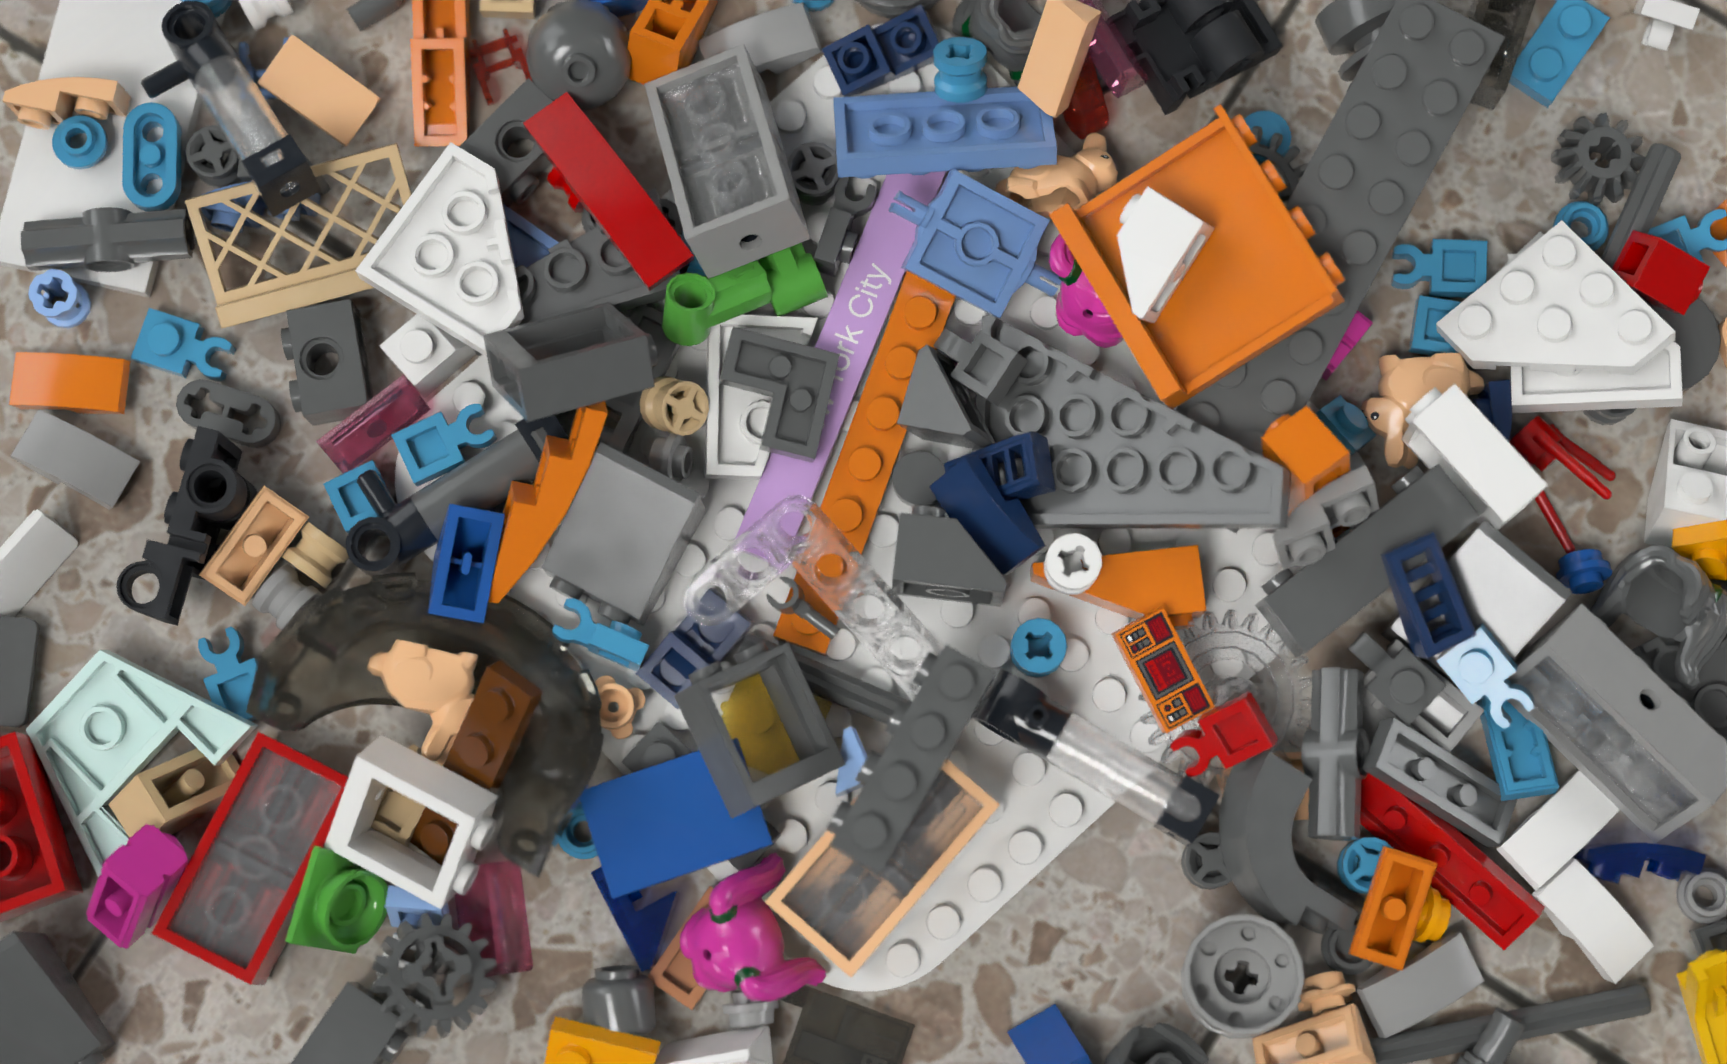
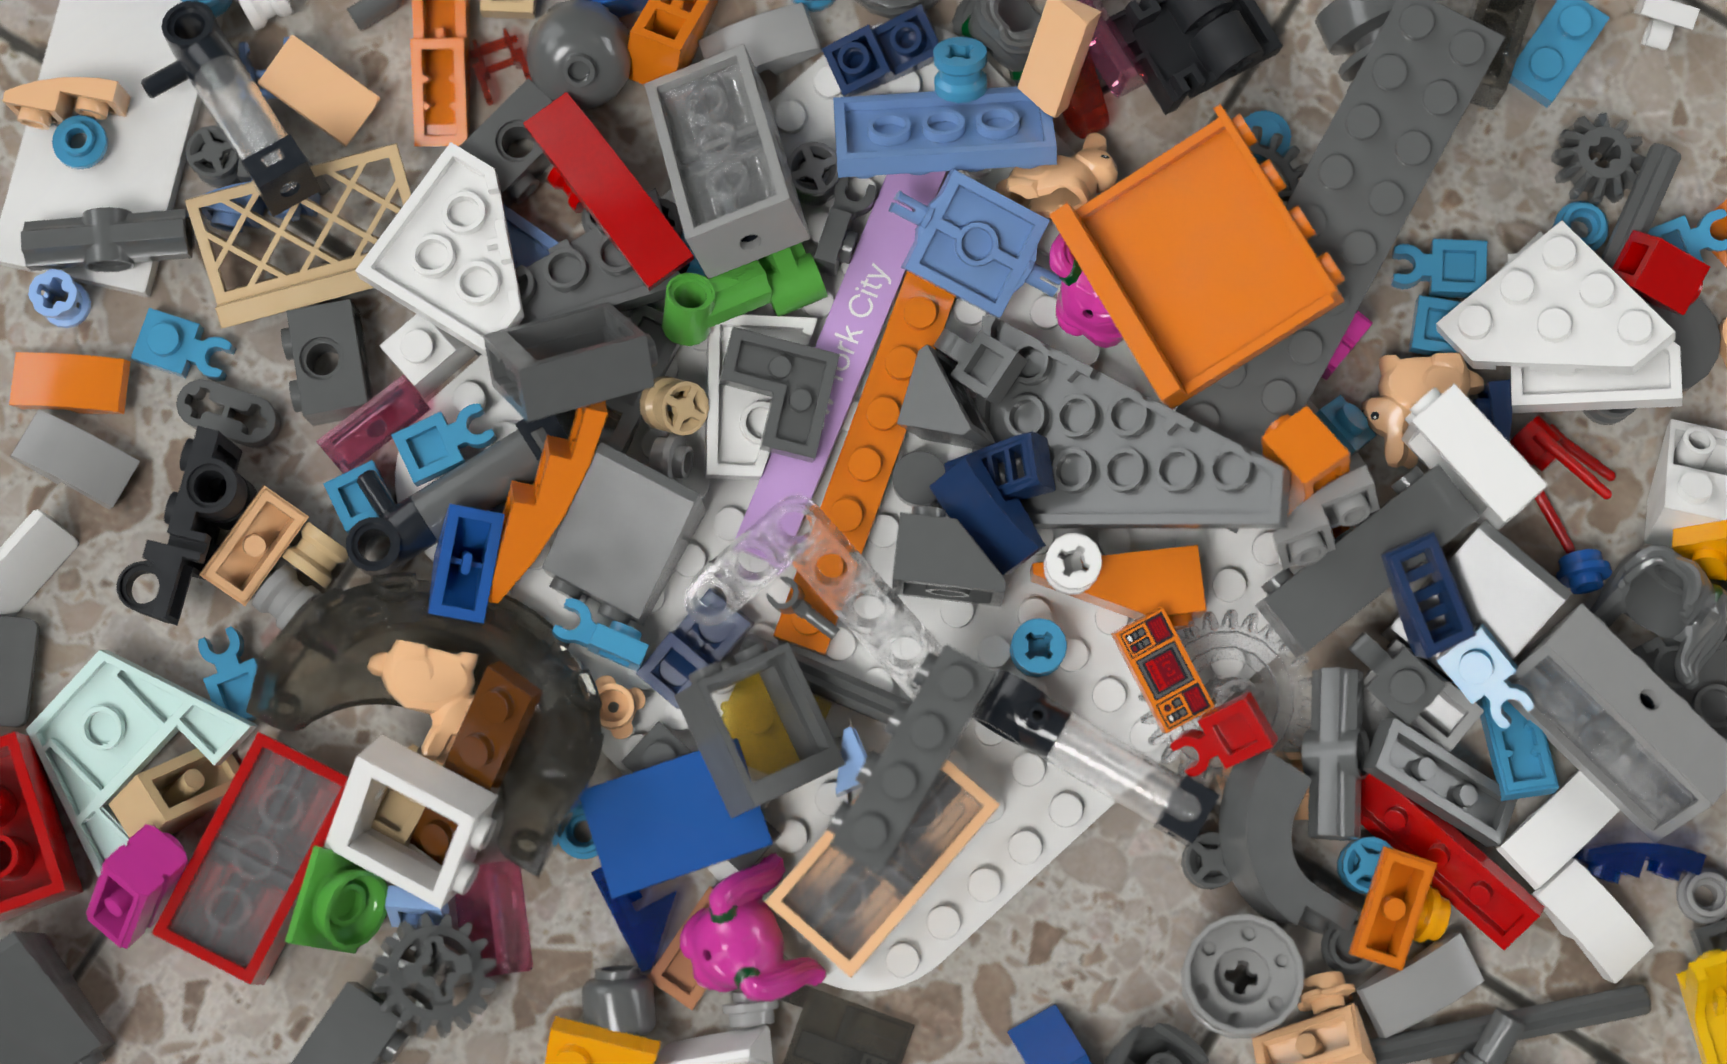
(151, 160): dark azure plate -> none
(1157, 249): white slope -> none

